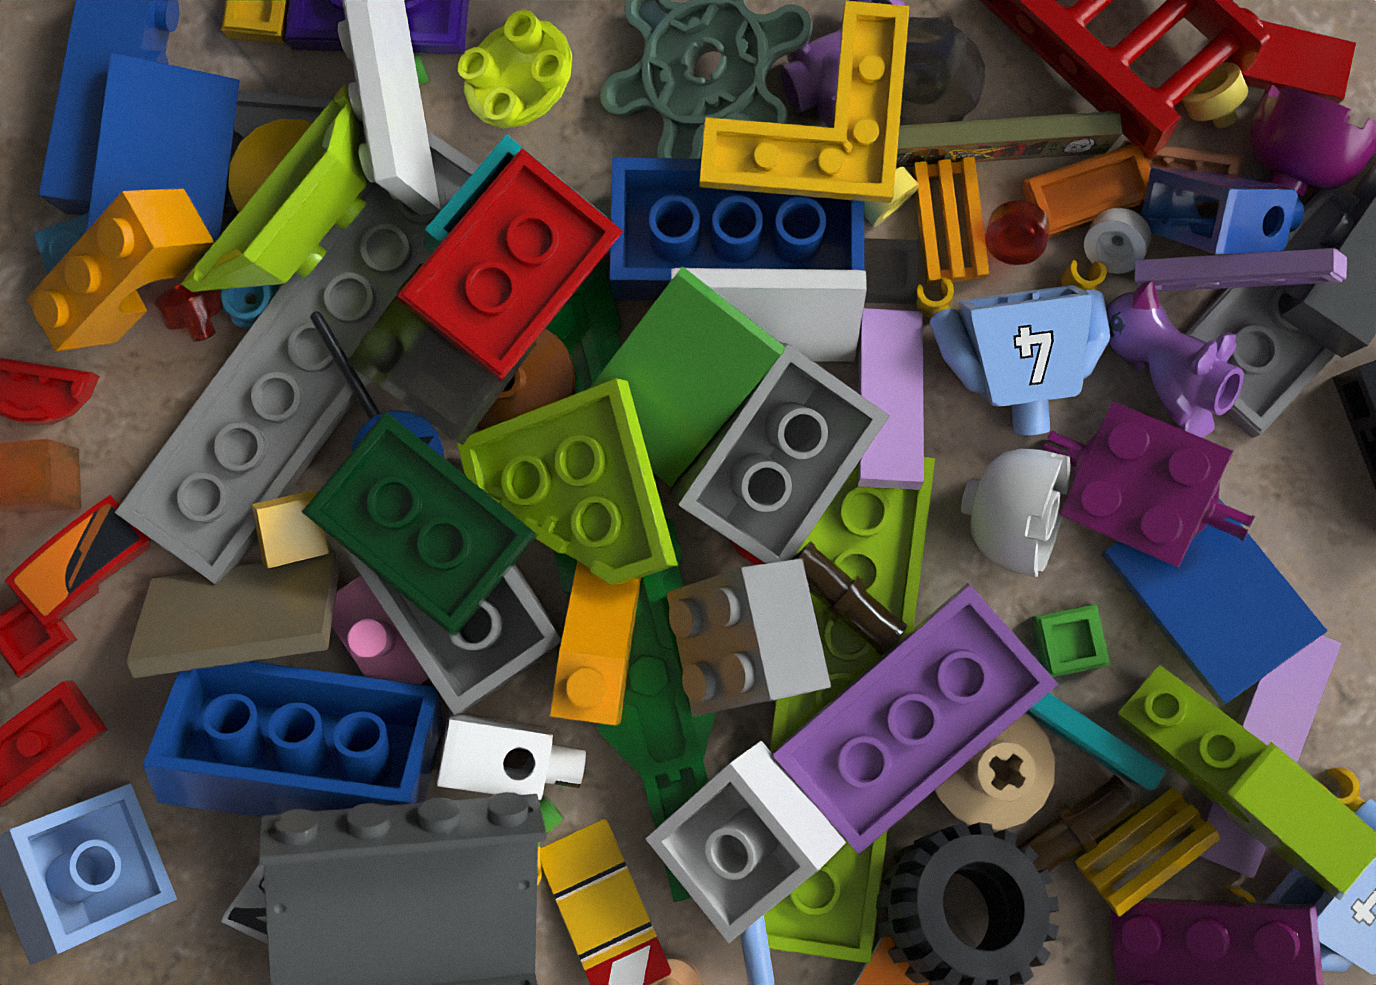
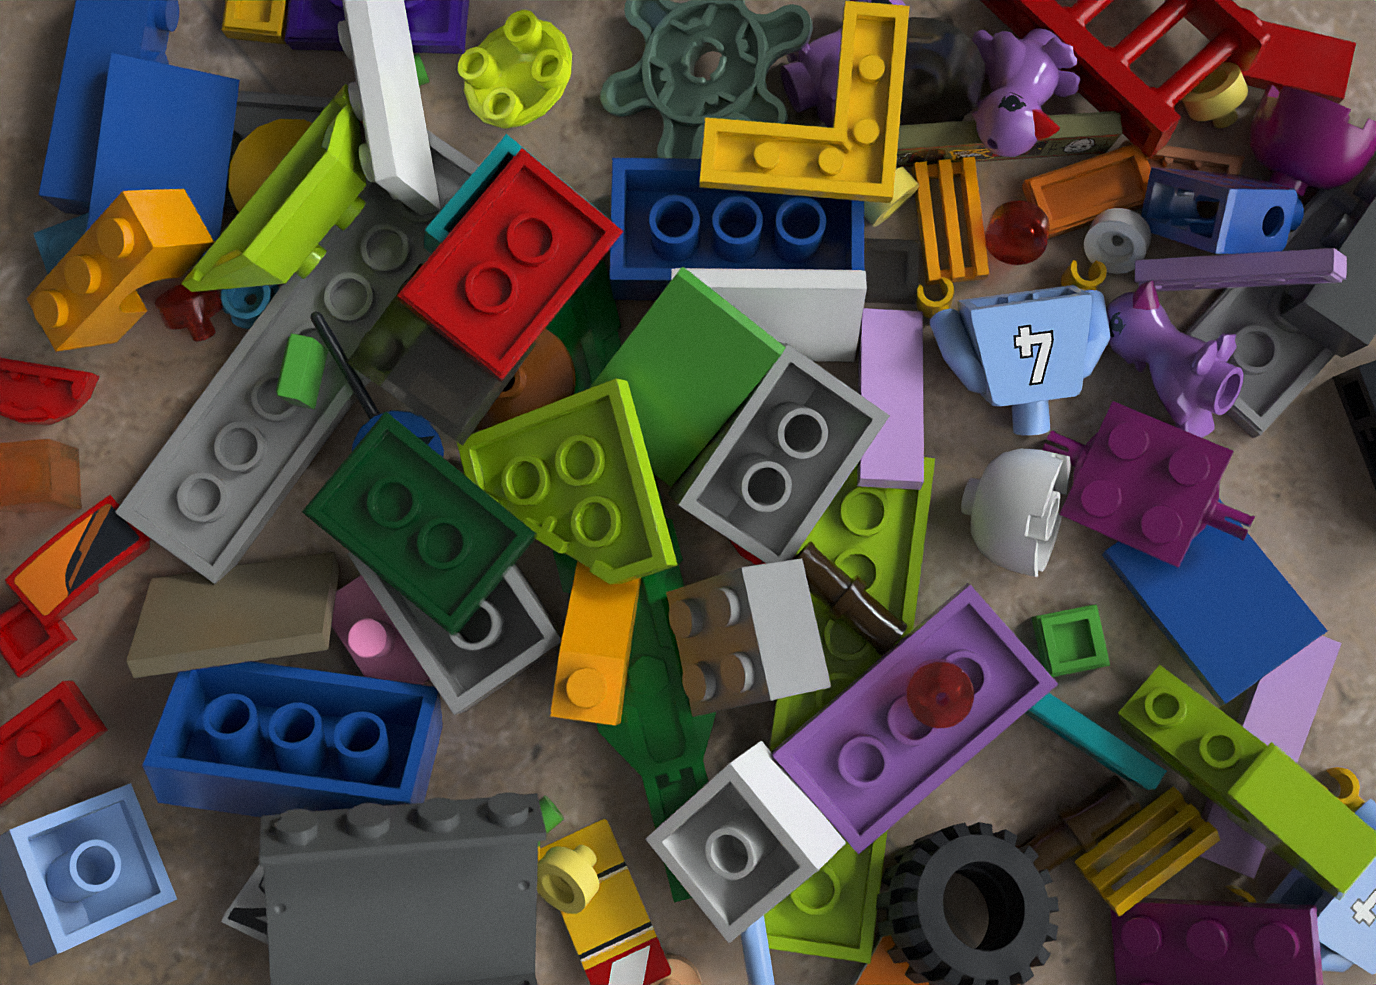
(286, 532): yellow tile -> none
(301, 371): none -> bright green tile
(476, 750): white torso -> none
(568, 878): none -> light yellow tile
(927, 682): none -> clear red tile
(1004, 779): tan piece -> none
(1022, 79): none -> medium lavender animal

